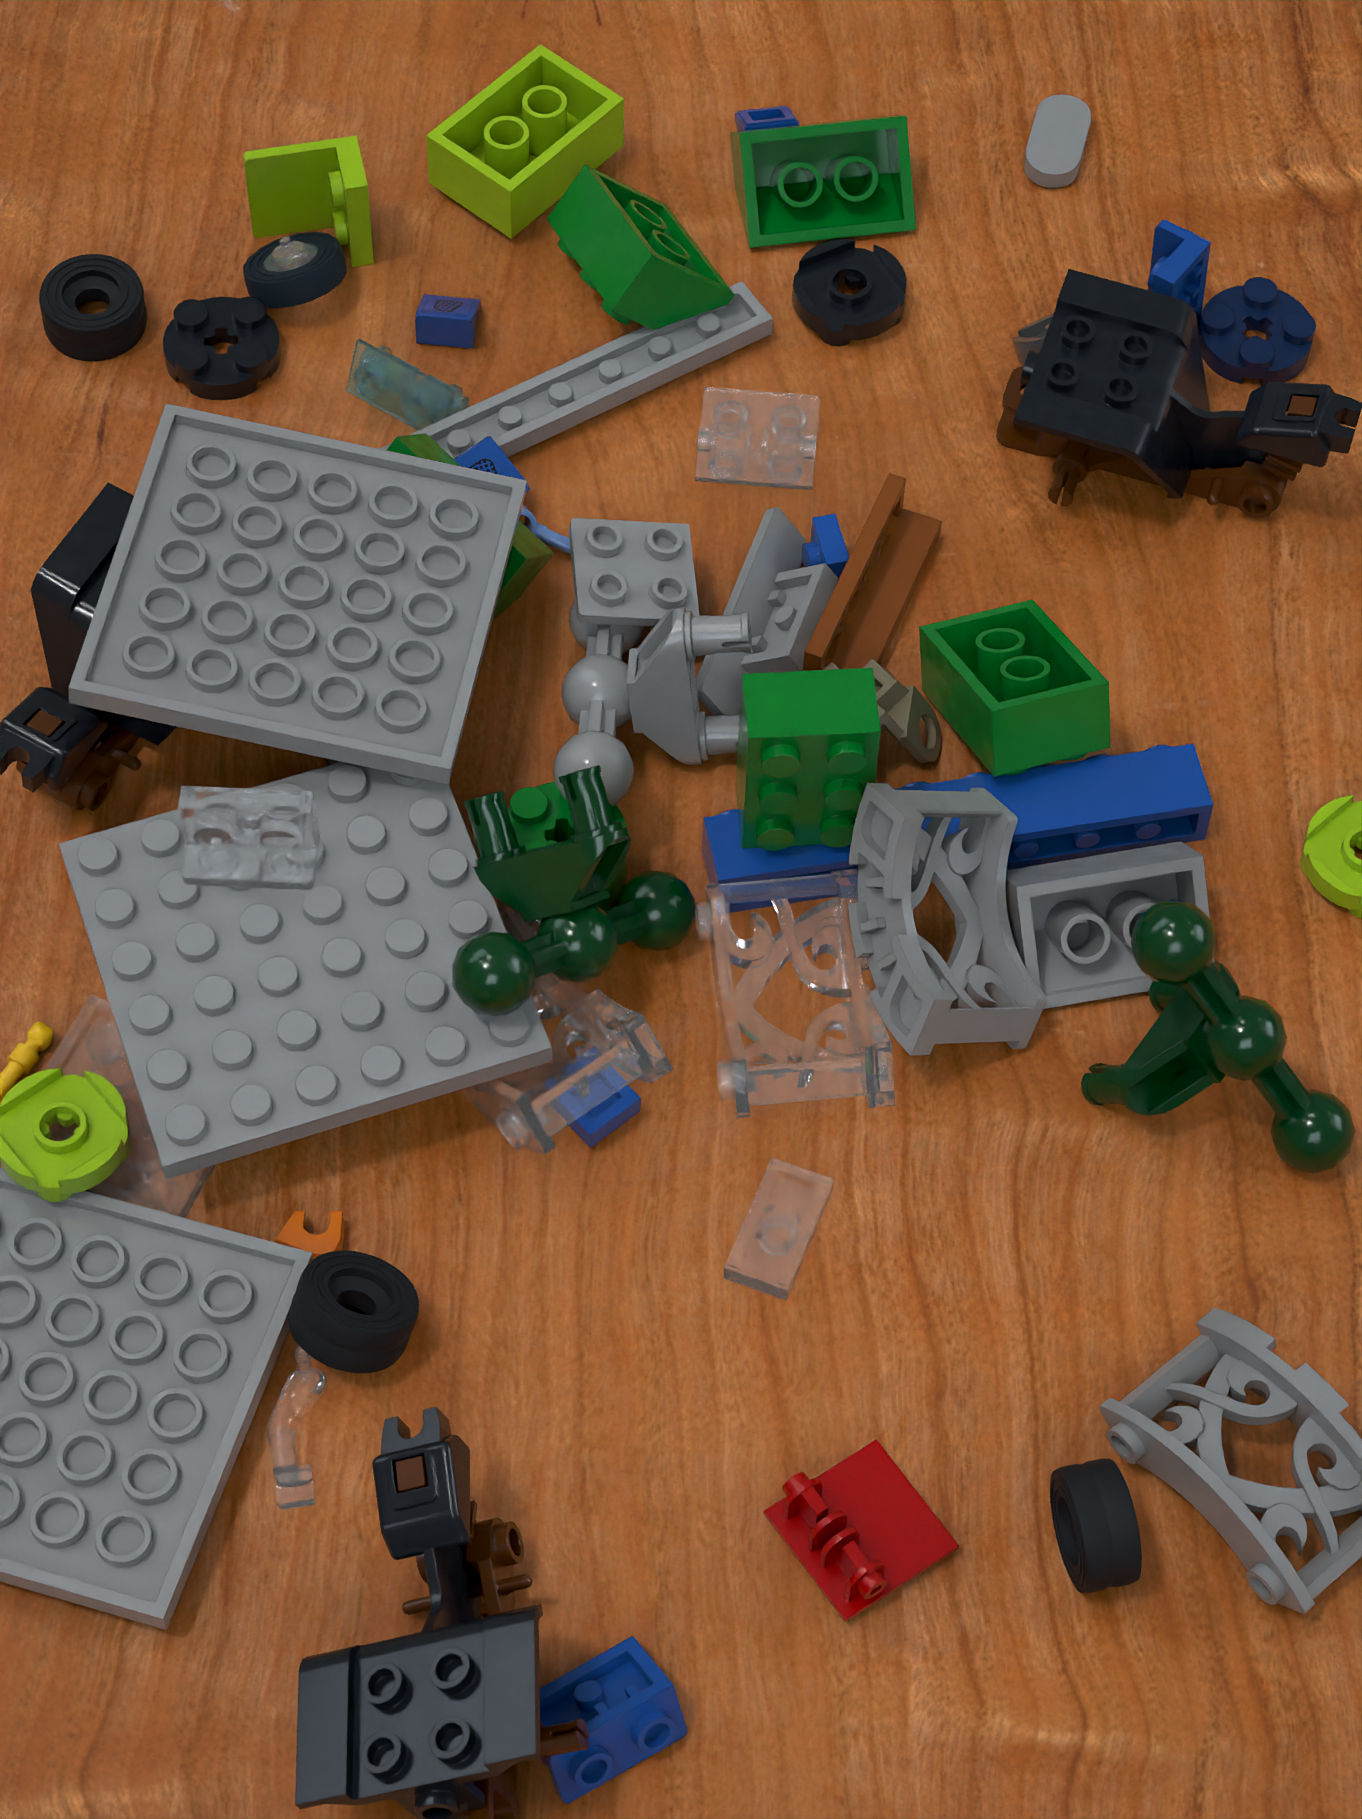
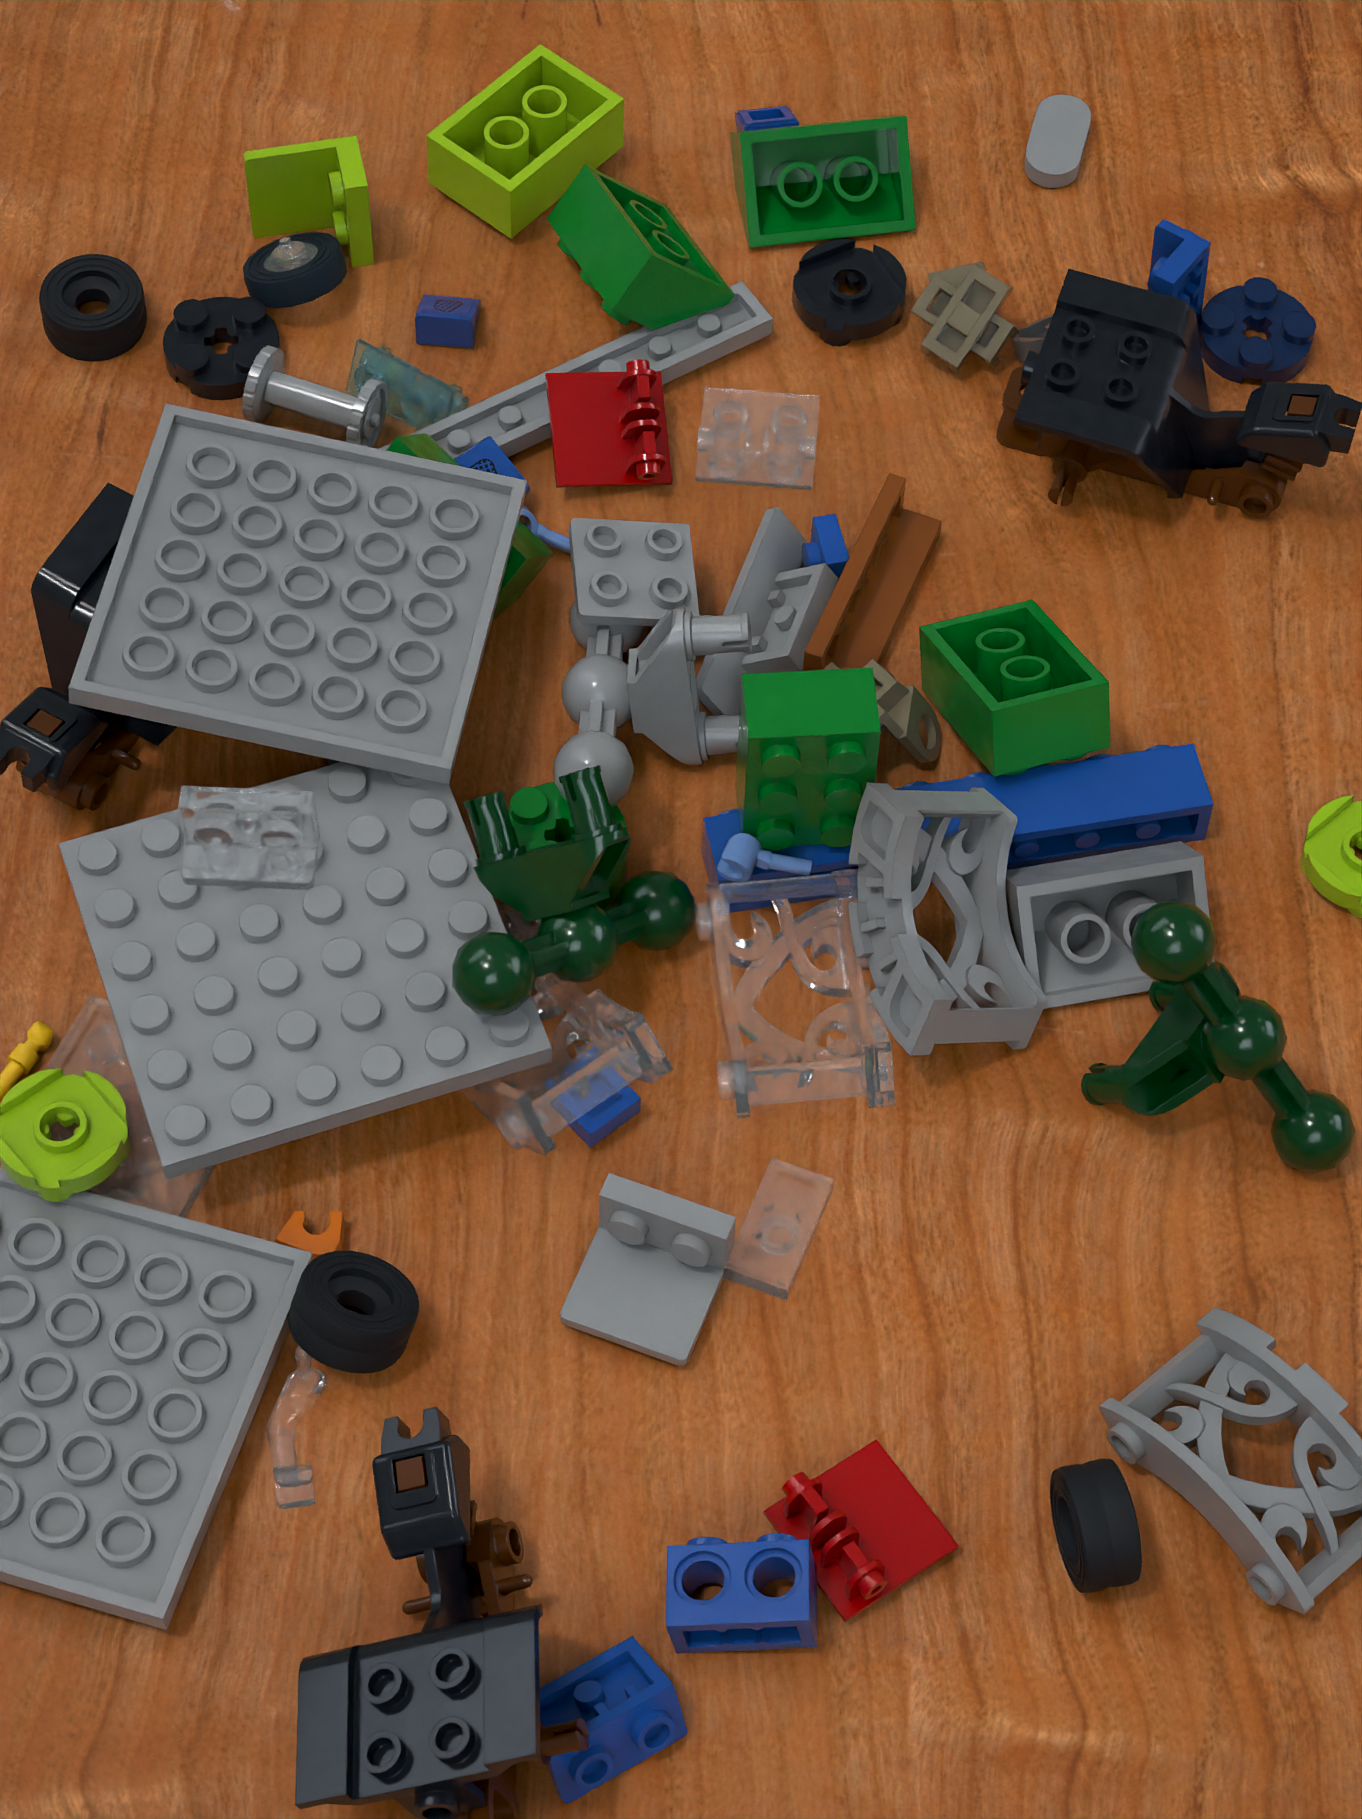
(271, 387): none -> light grey hose
(609, 427): none -> red hinge
(650, 1270): none -> light grey bracket
(739, 1614): none -> blue brick
(745, 852): none -> medium blue hand
(969, 310): none -> dark tan piece

